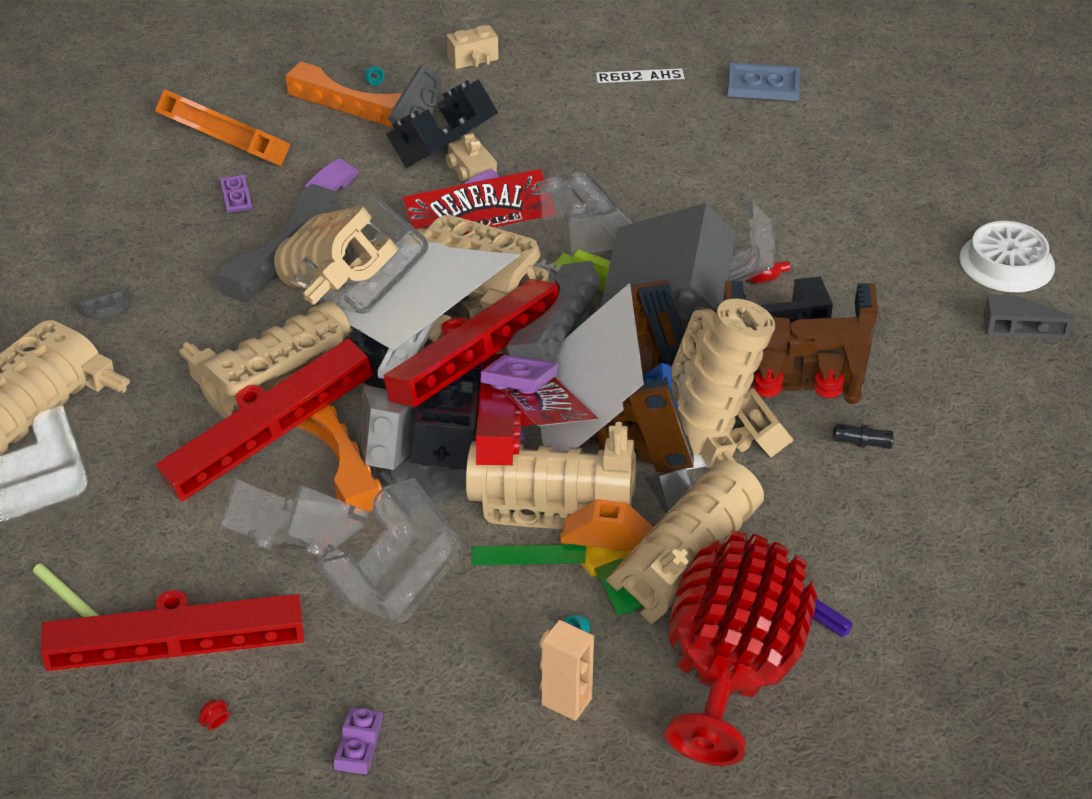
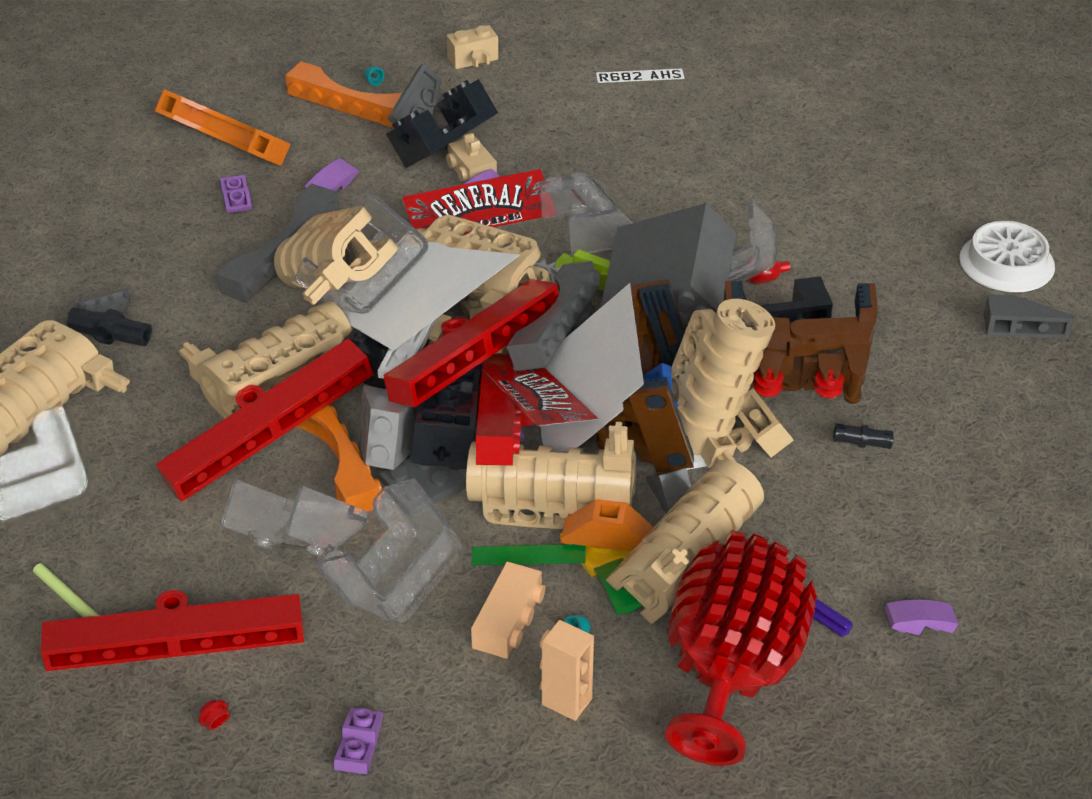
(109, 326): none -> black piece
(507, 610): none -> light nougat brick
(519, 373): medium lavender plate -> none
(764, 81): sand blue plate -> none
(914, 615): none -> medium lavender slope

